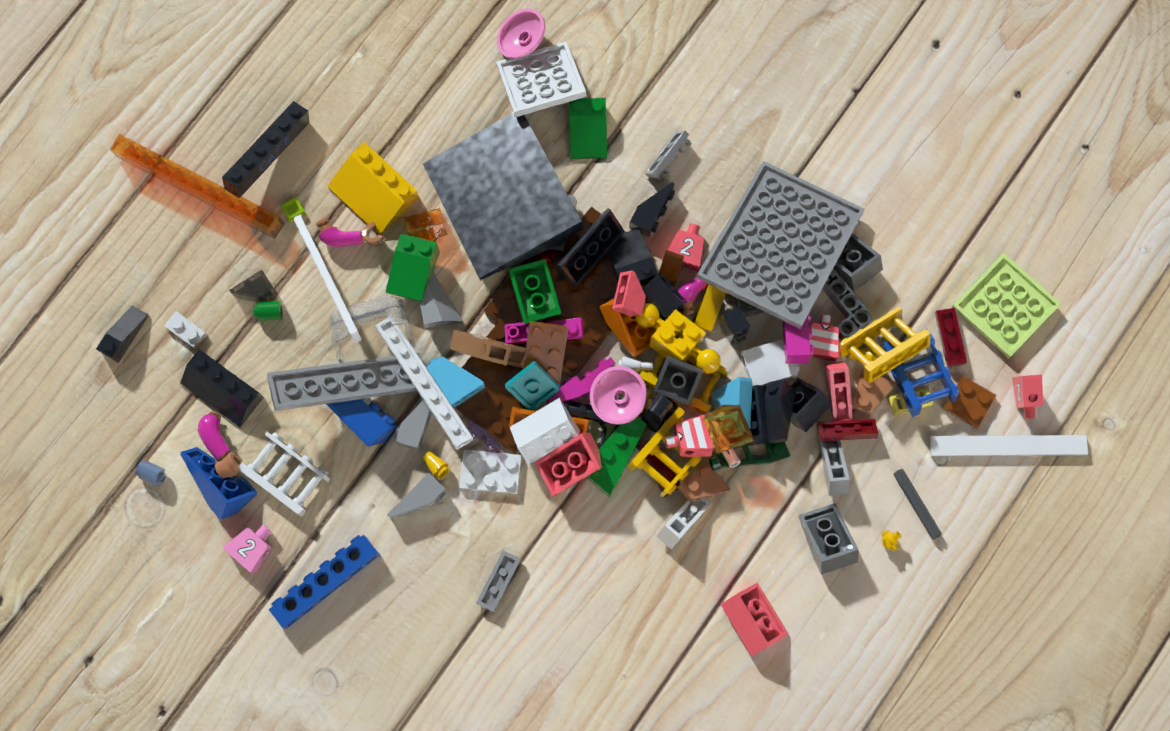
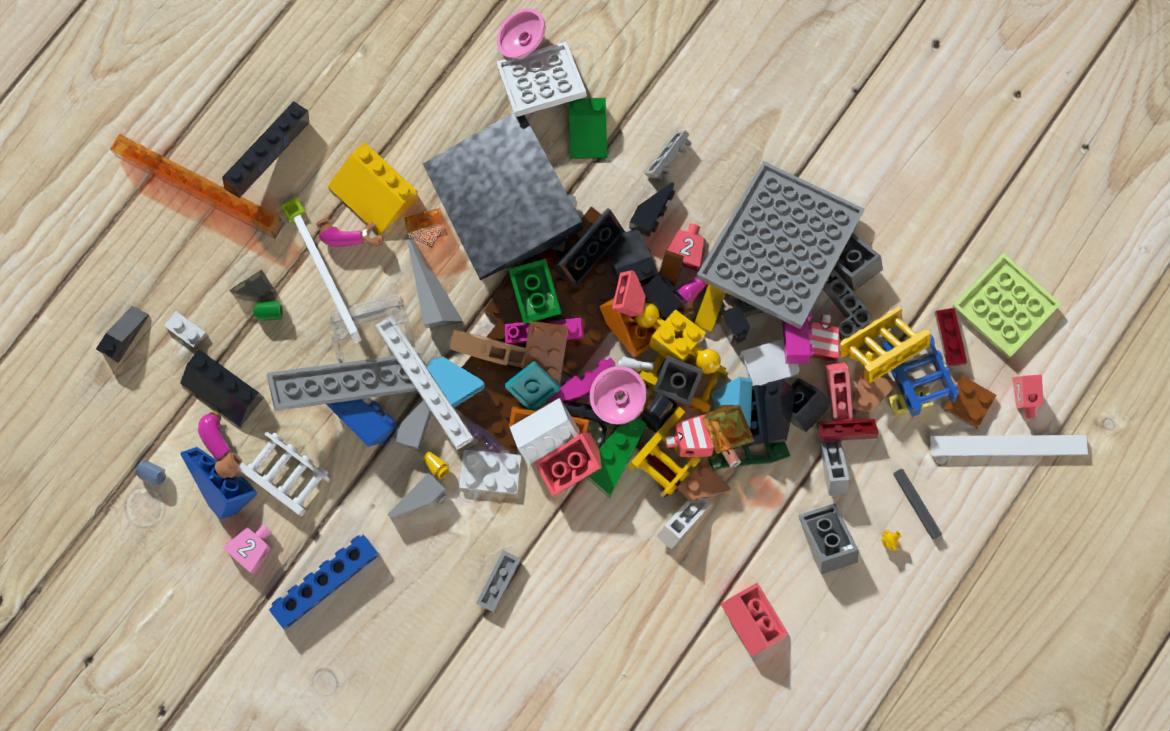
(412, 267): green slope -> none

